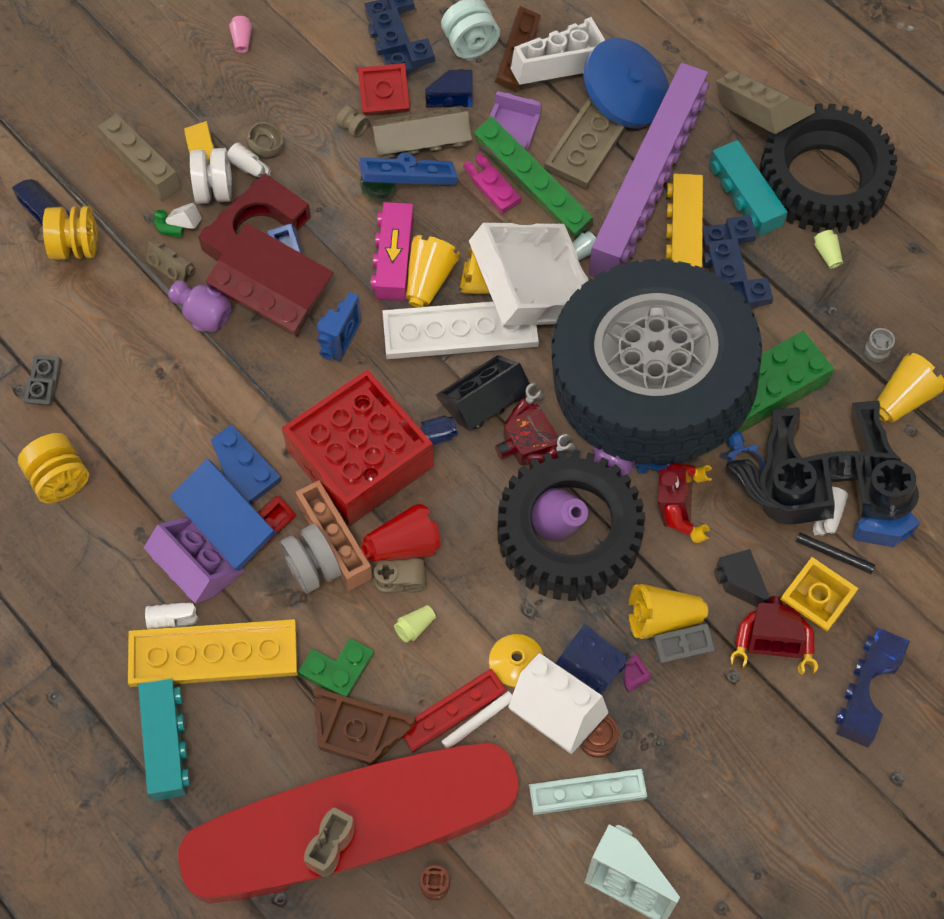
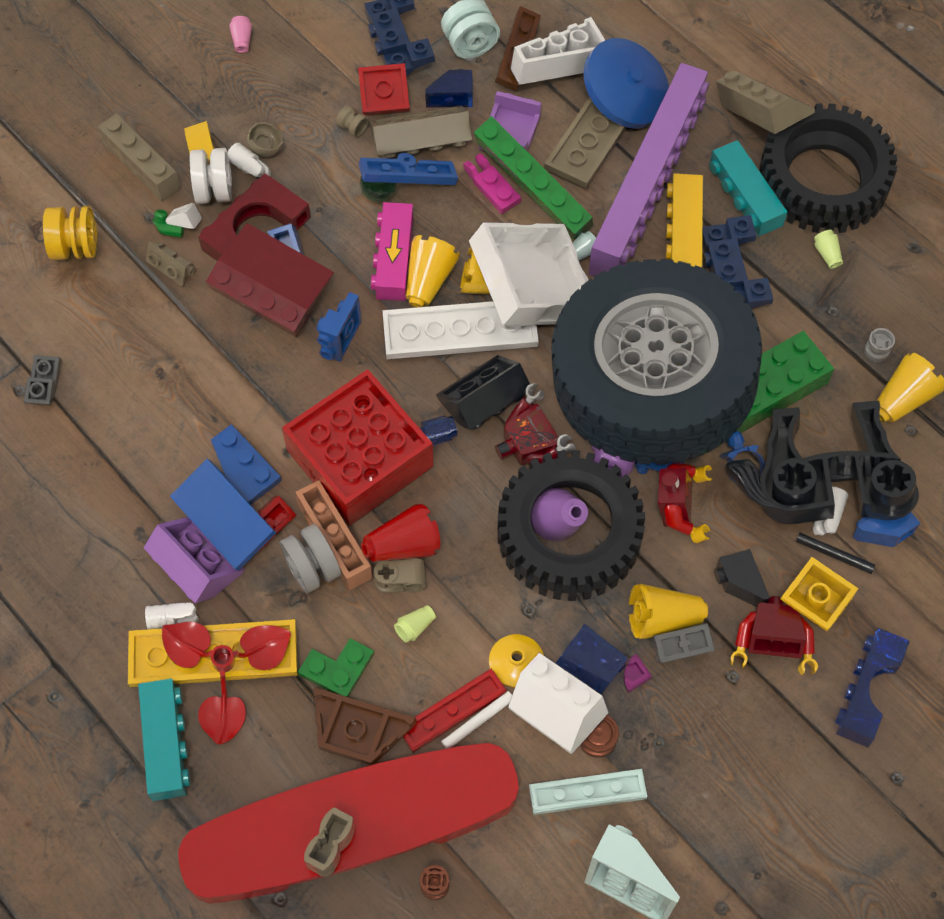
(35, 198): clear blue brick -> none
(53, 468): yellow wheel -> none
(187, 643): none -> red plant
(201, 305): medium lavender piece -> none

